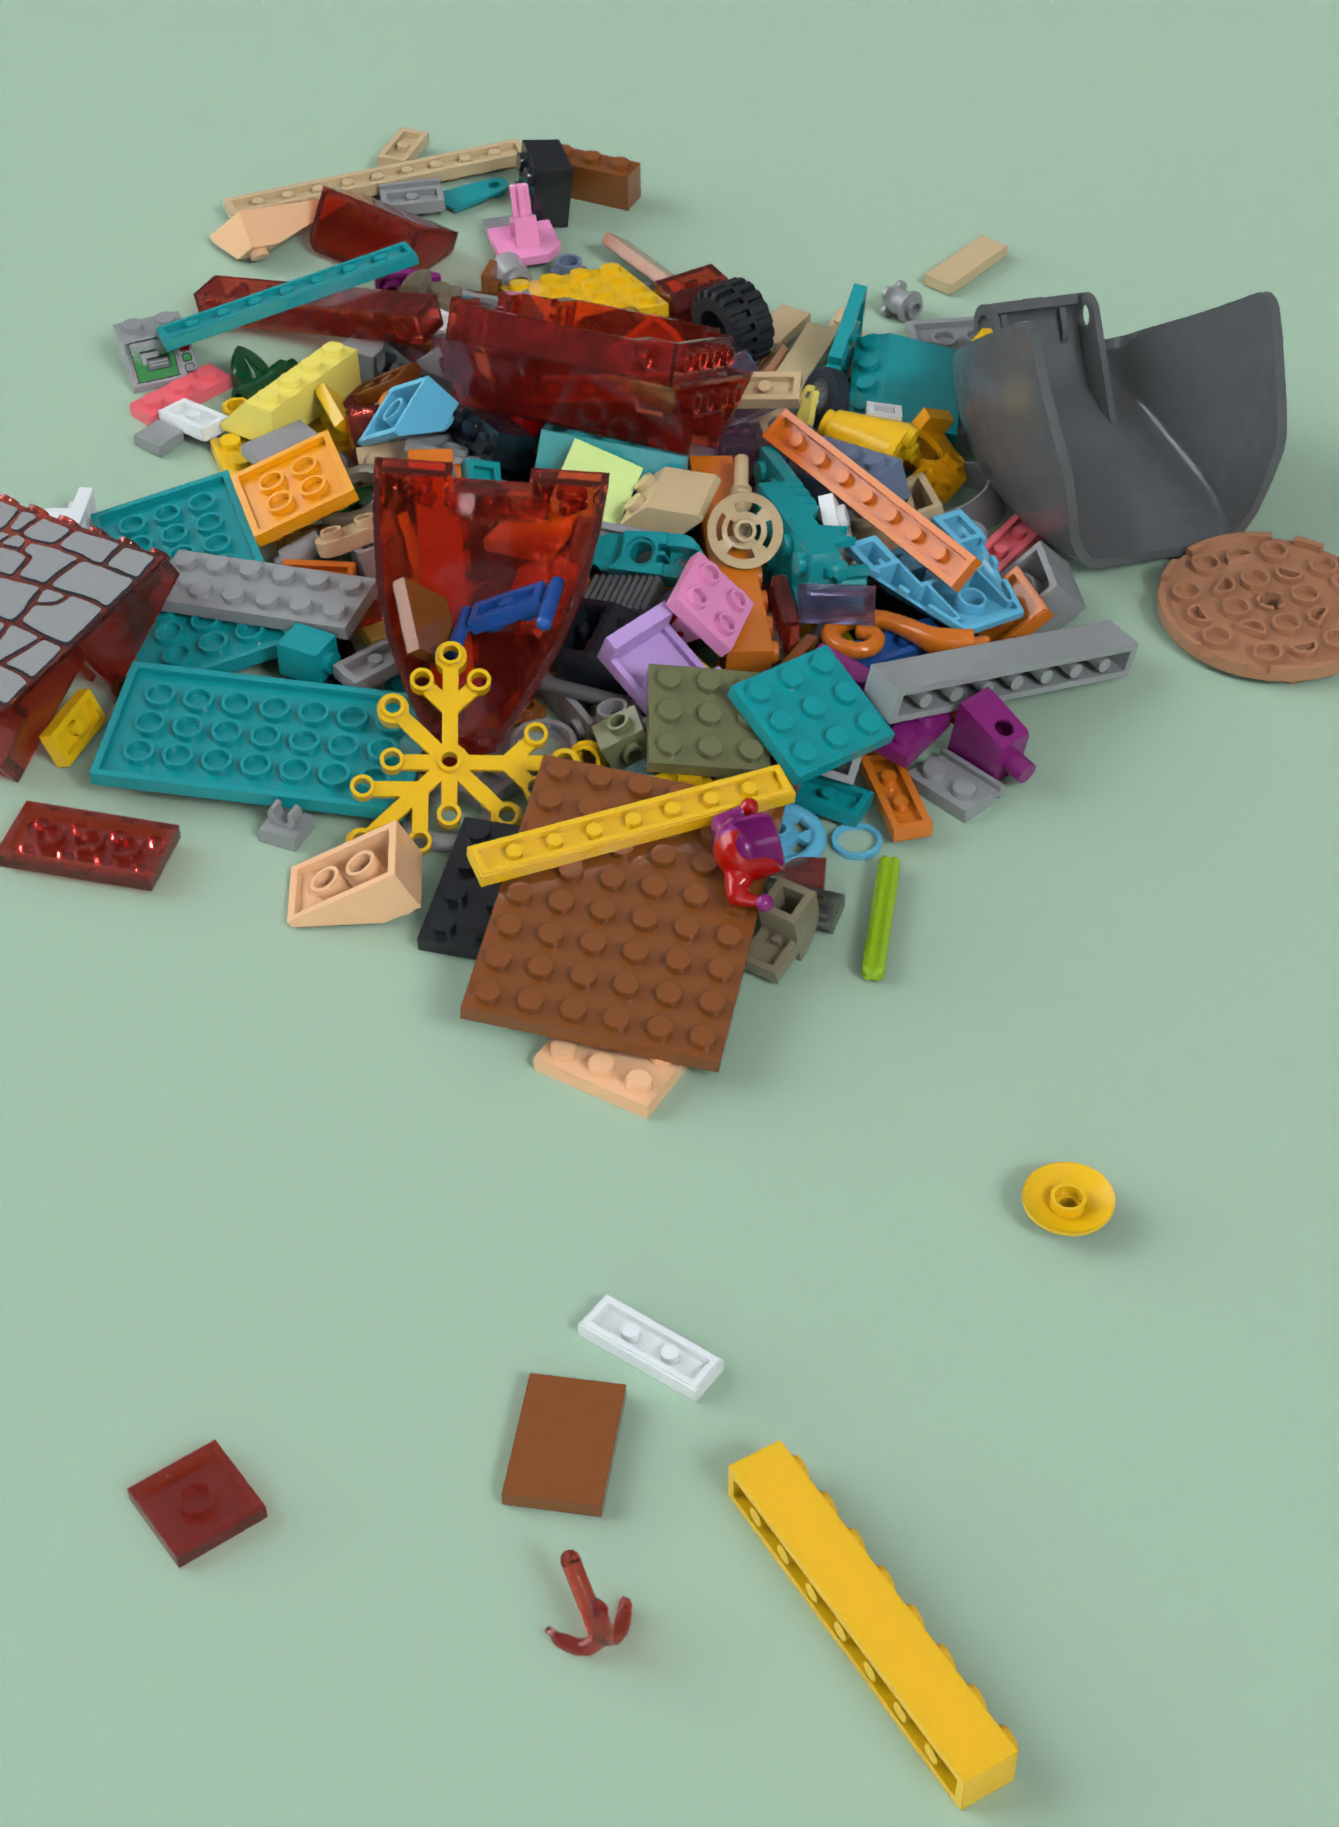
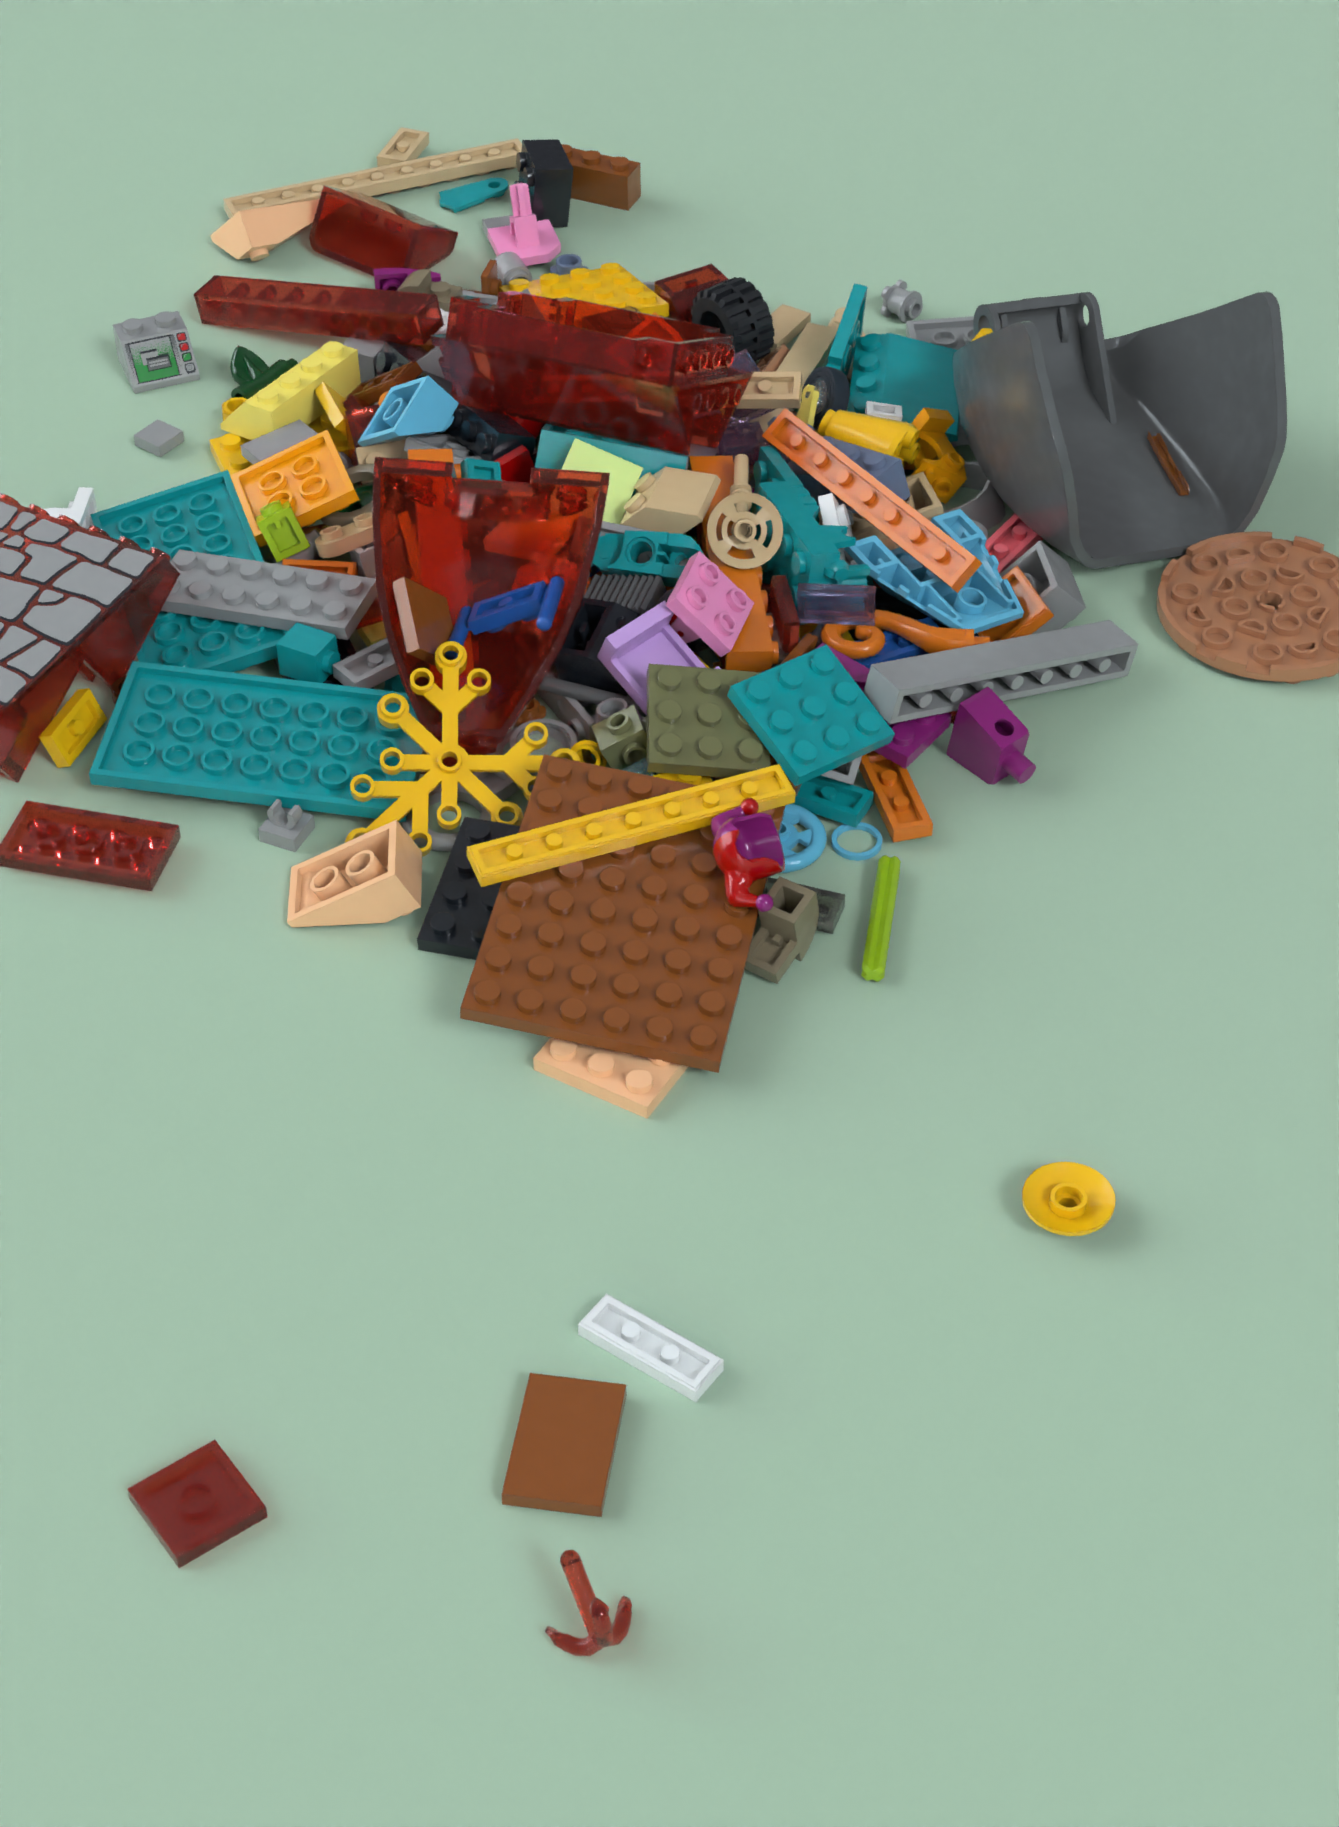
(193, 419): white plate -> none
(196, 386): coral plate -> none
(281, 530): none -> lime bracket
(286, 296): teal tile -> none
(415, 196): light grey plate -> none
(516, 465): none -> red tile
(635, 257): nougat tile -> none
(807, 871): clear red tile -> none
(874, 1625): yellow brick -> none
(955, 785): light grey plate -> none
(965, 265): tan tile -> none
(1175, 475): none -> dark orange piece

